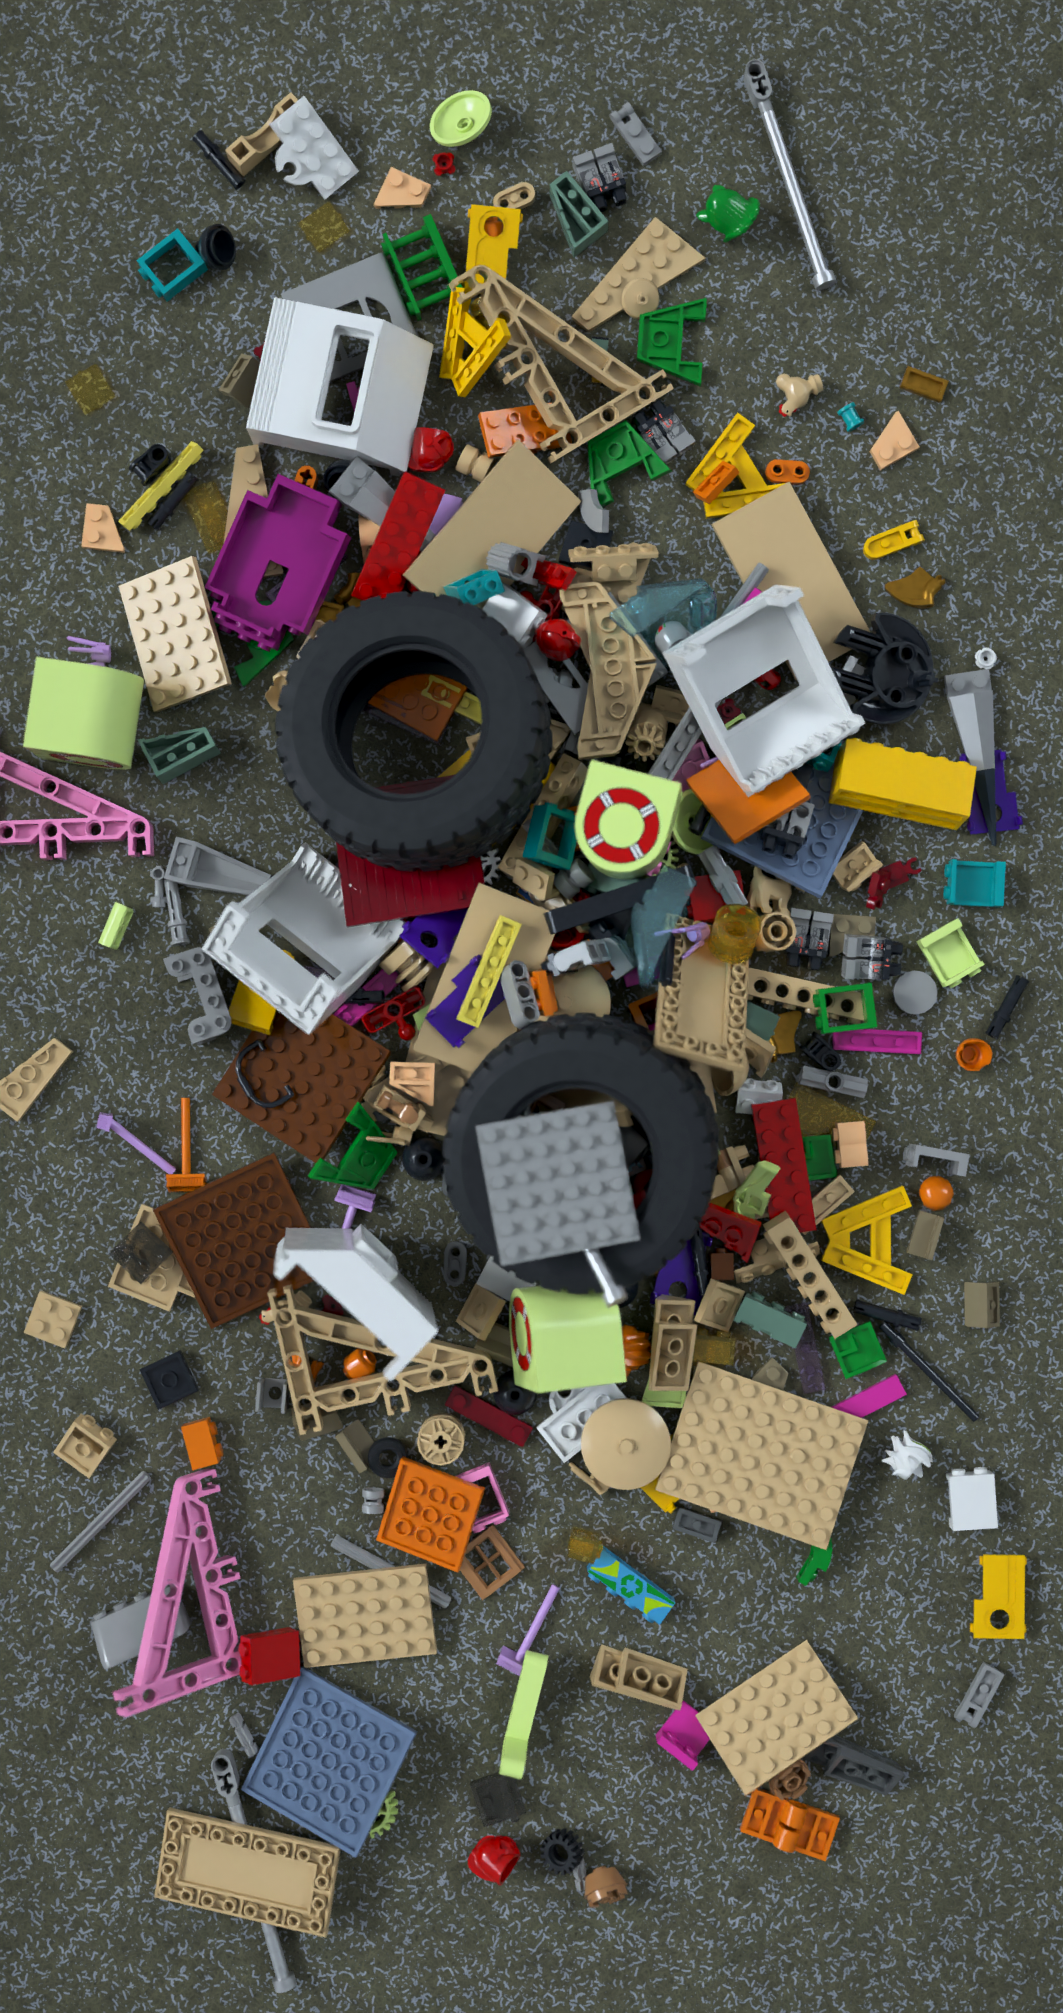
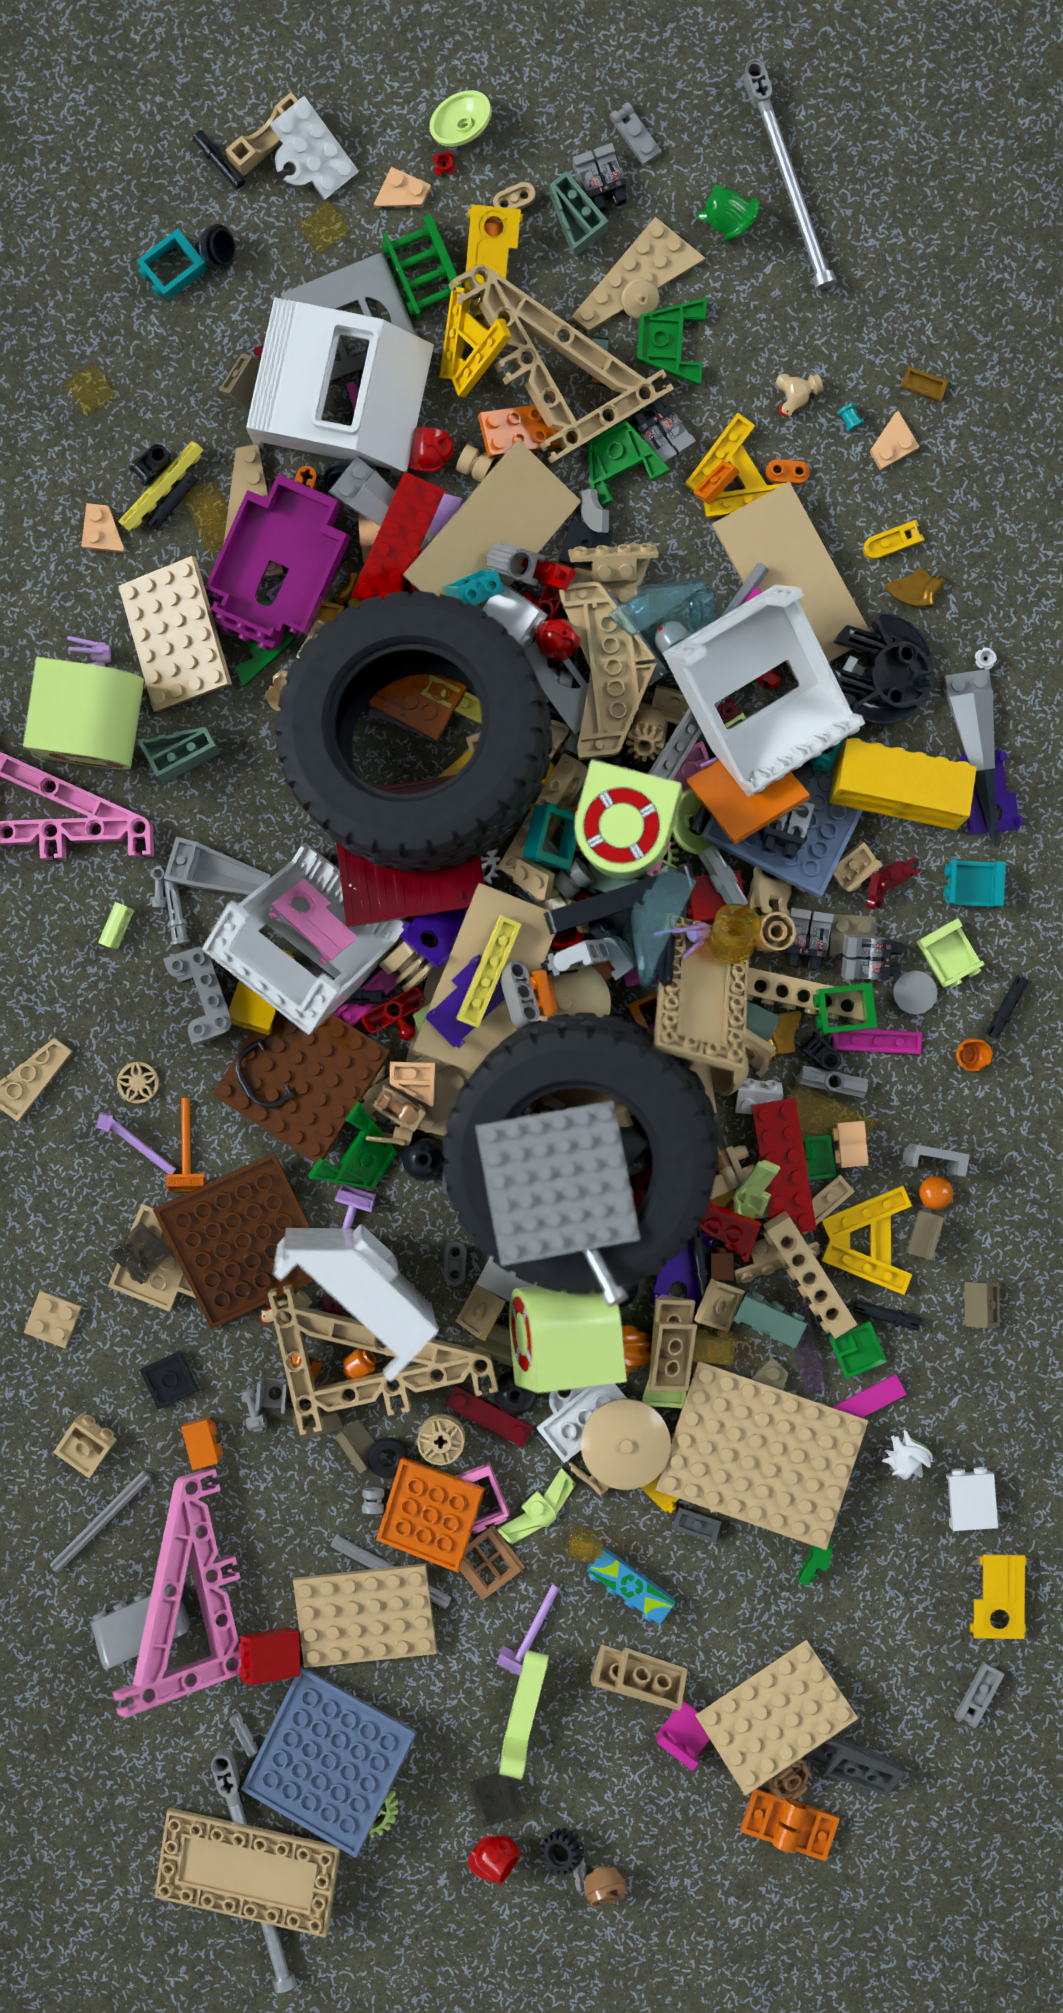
(138, 1082): none -> tan wheel
(255, 1421): none -> light grey bar
(317, 923): none -> bright pink piece
(539, 1509): none -> yellowish green plate
(899, 1341): black bar -> none

